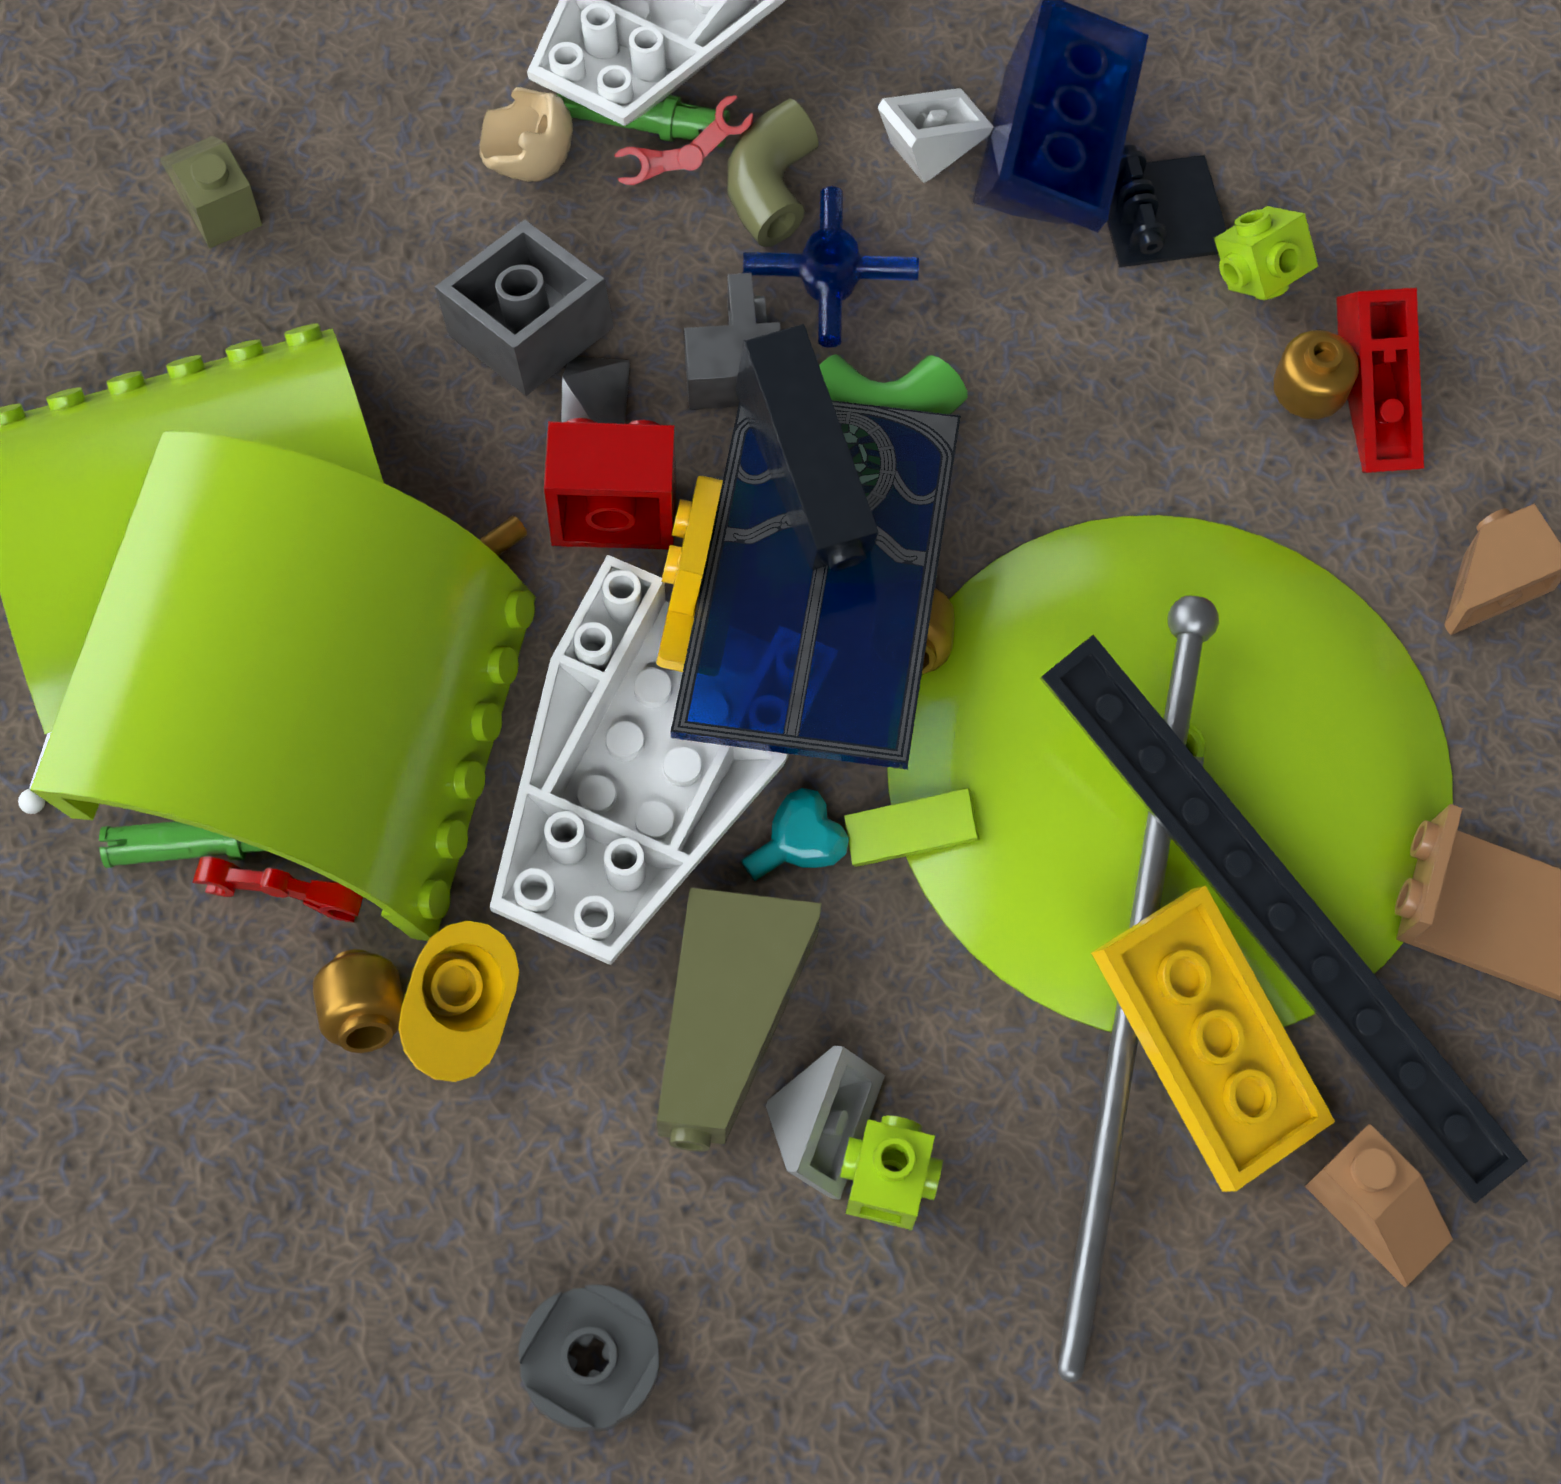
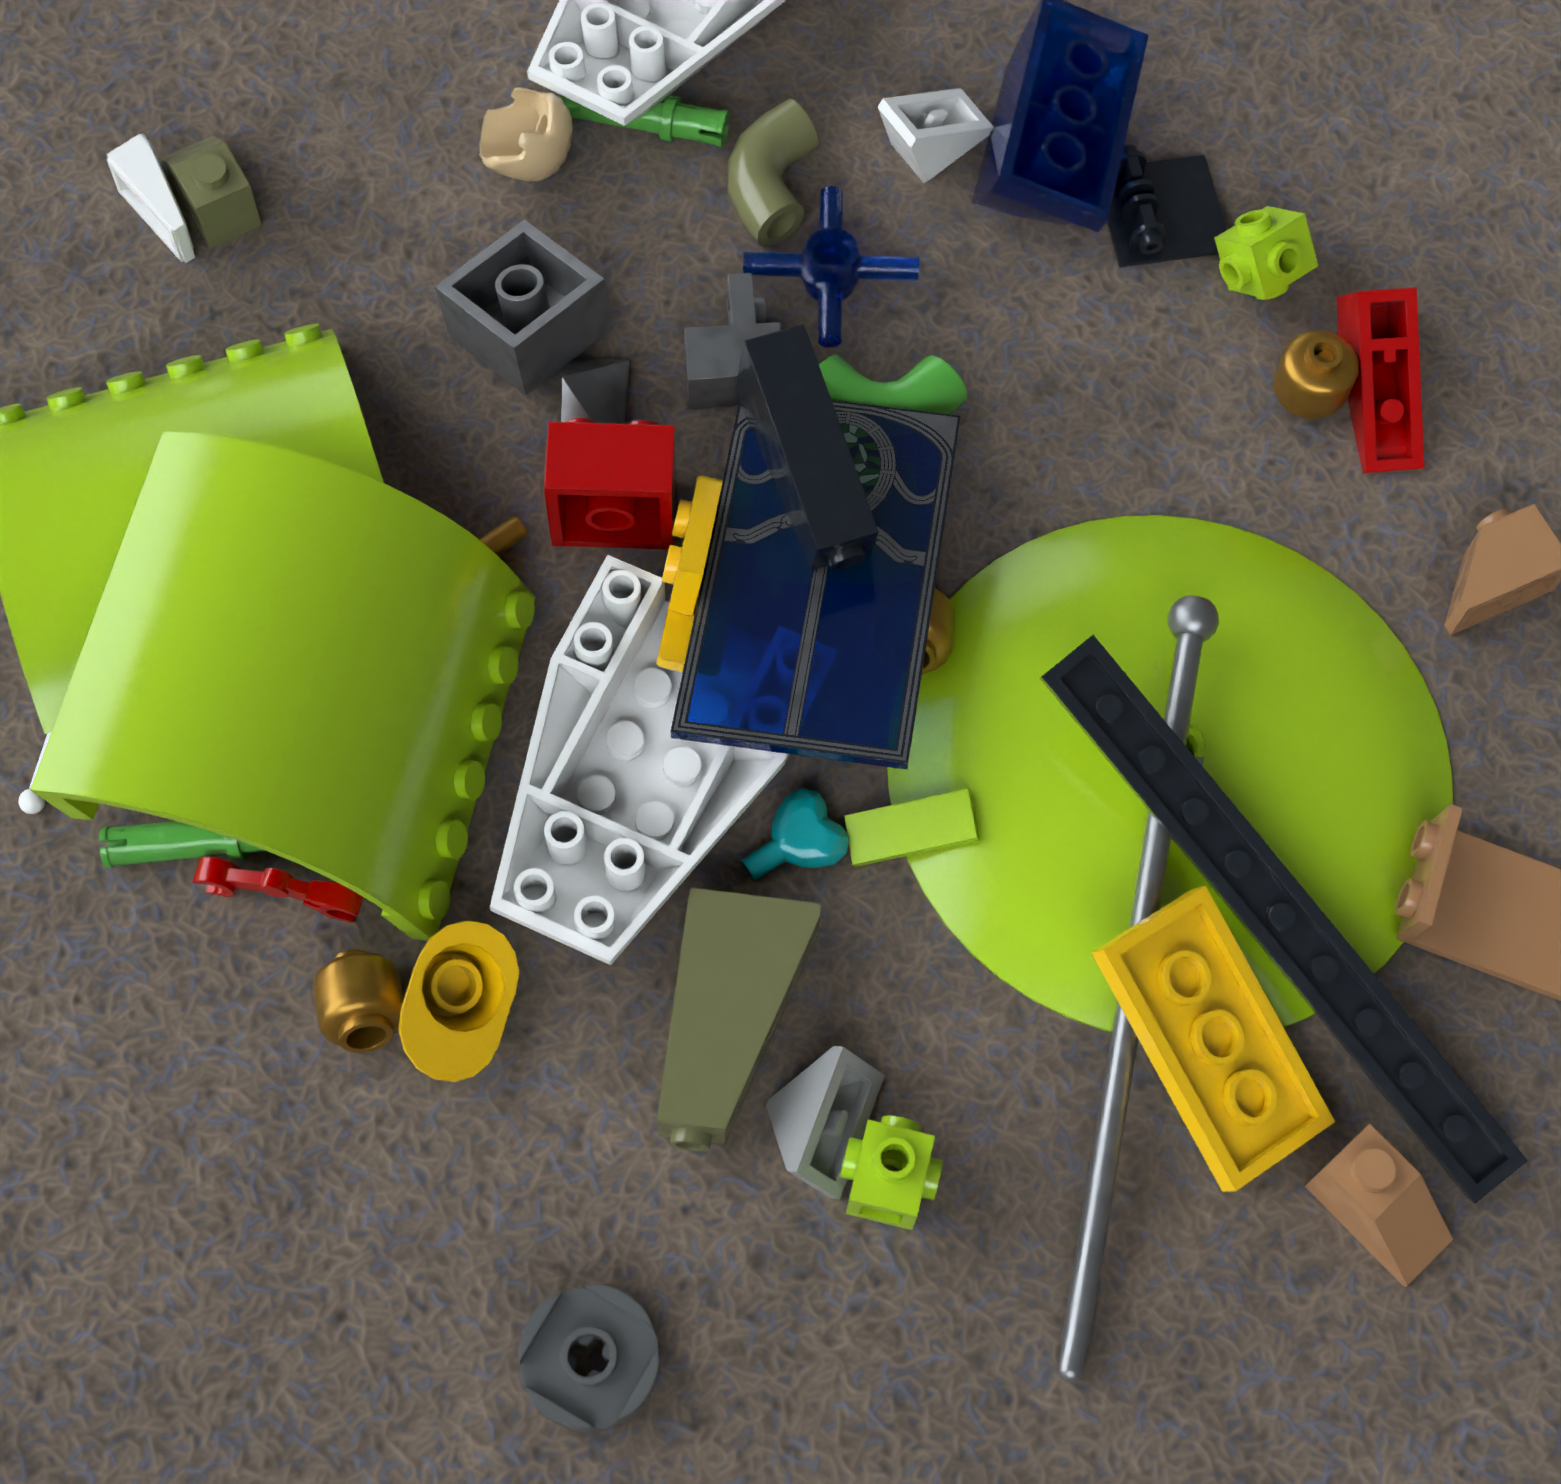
(146, 189): none -> white slope
(689, 156): piece -> none

